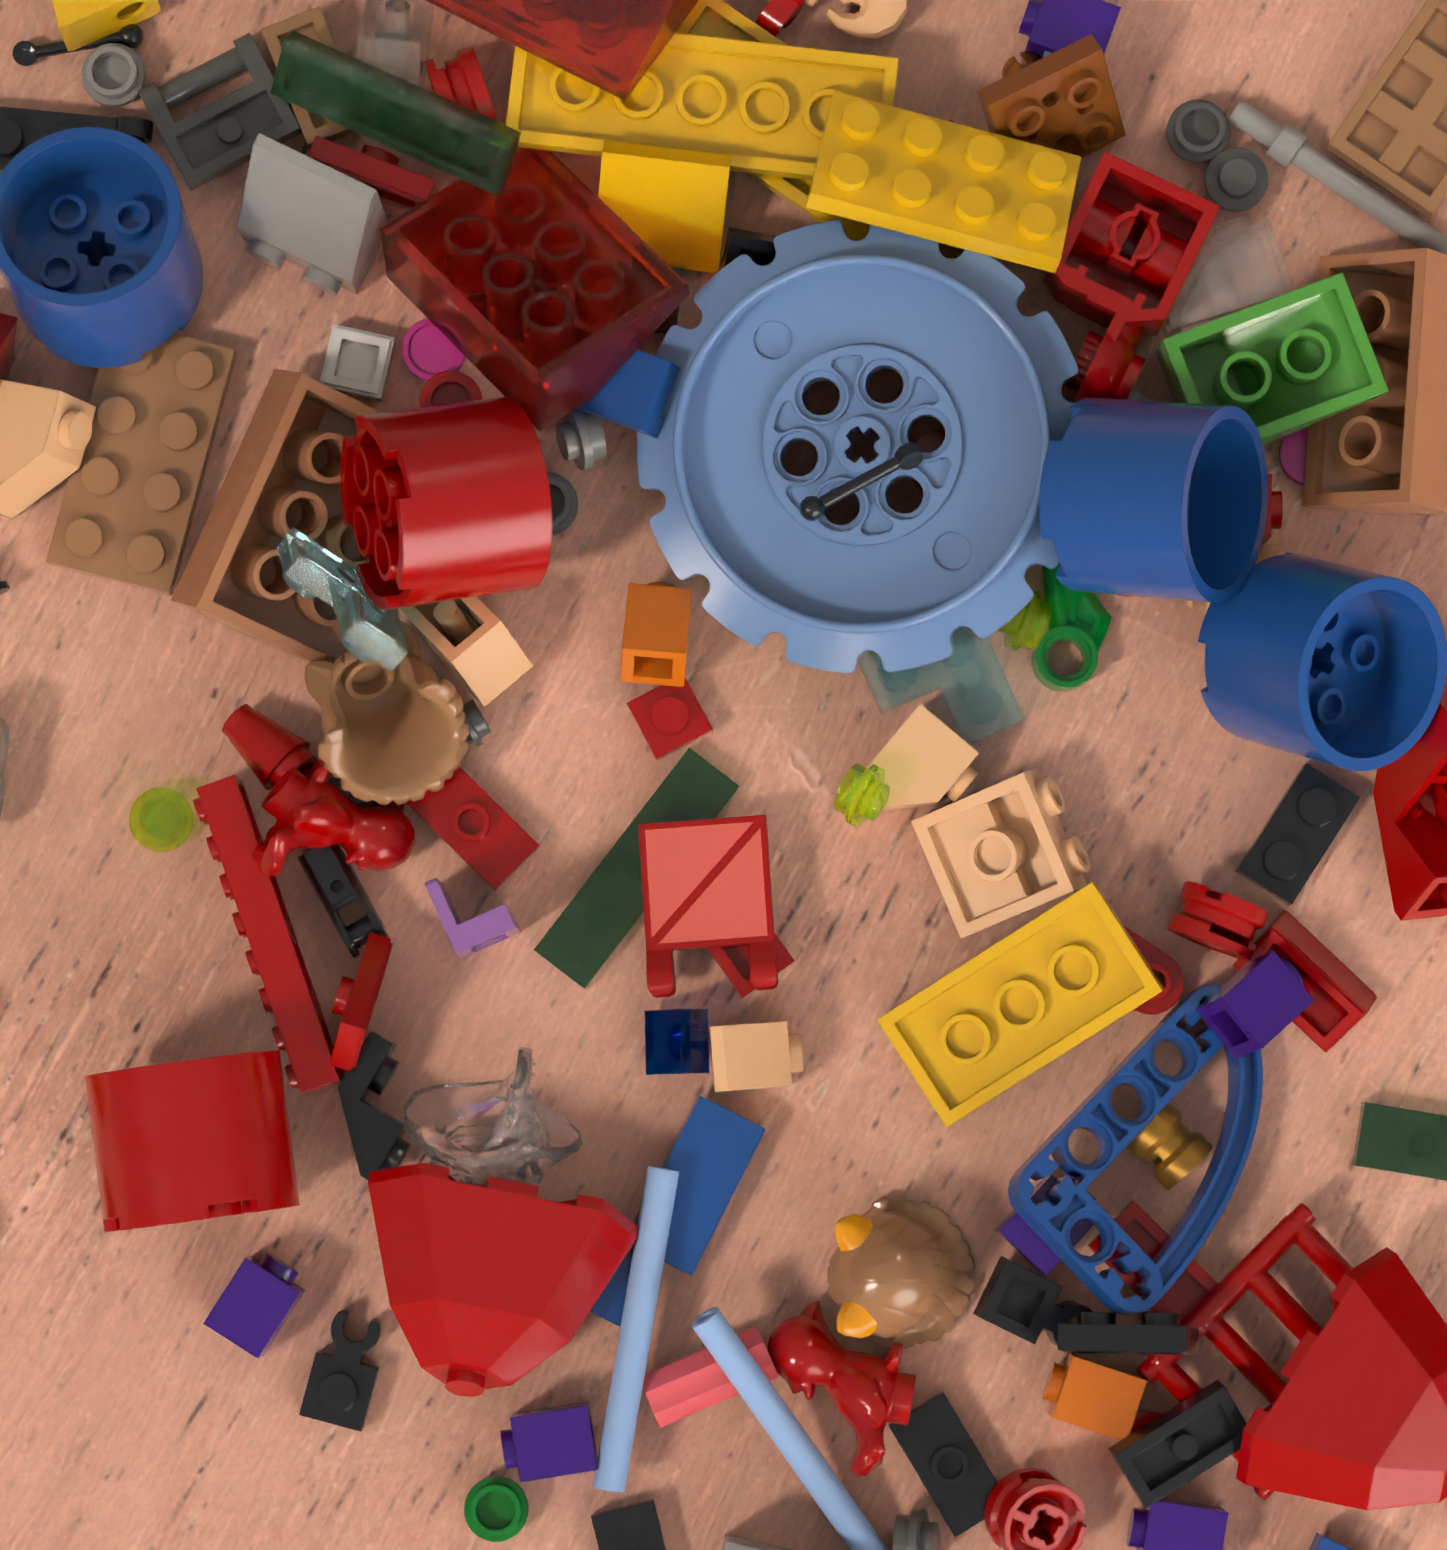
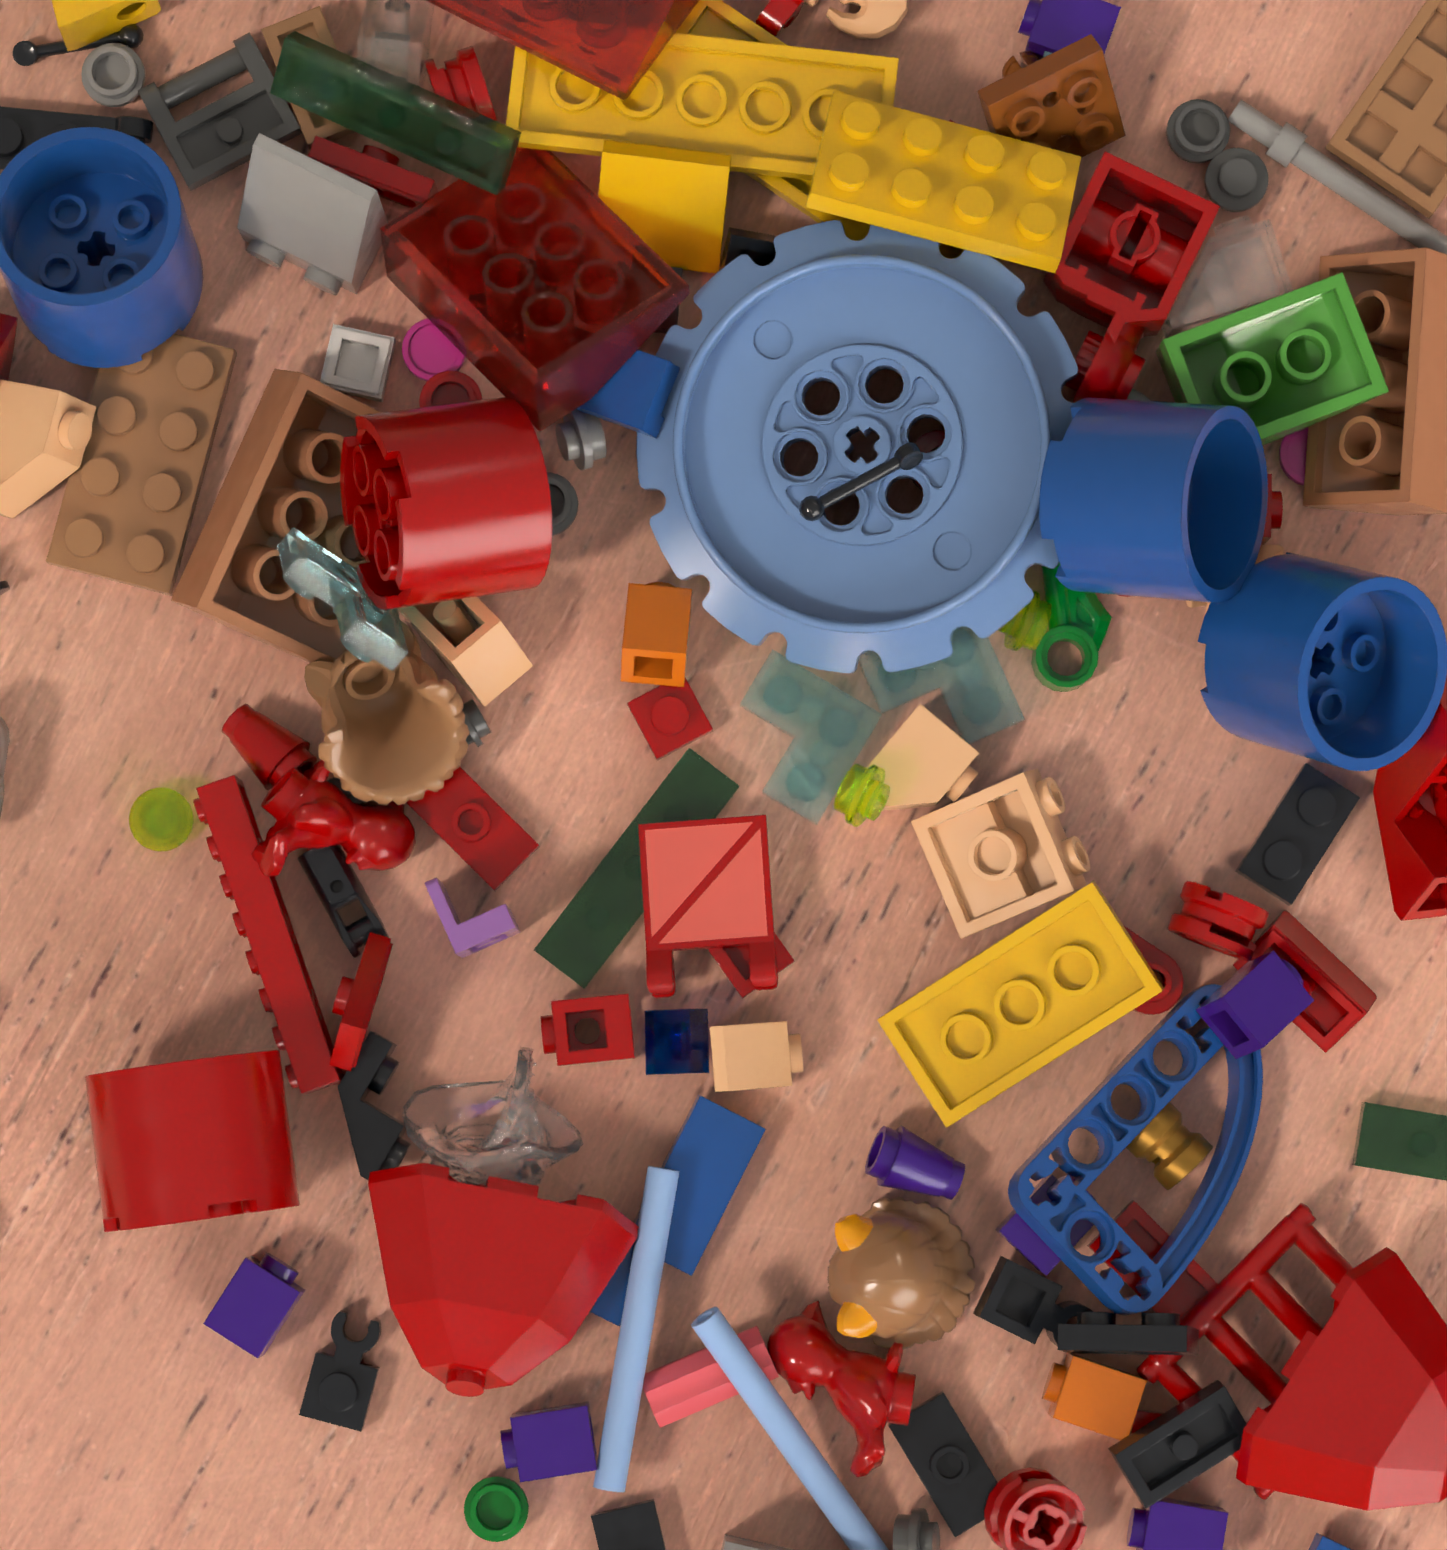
(615, 1025): none -> red brick
(826, 732): none -> clear light blue plate
(912, 1164): none -> dark purple cone

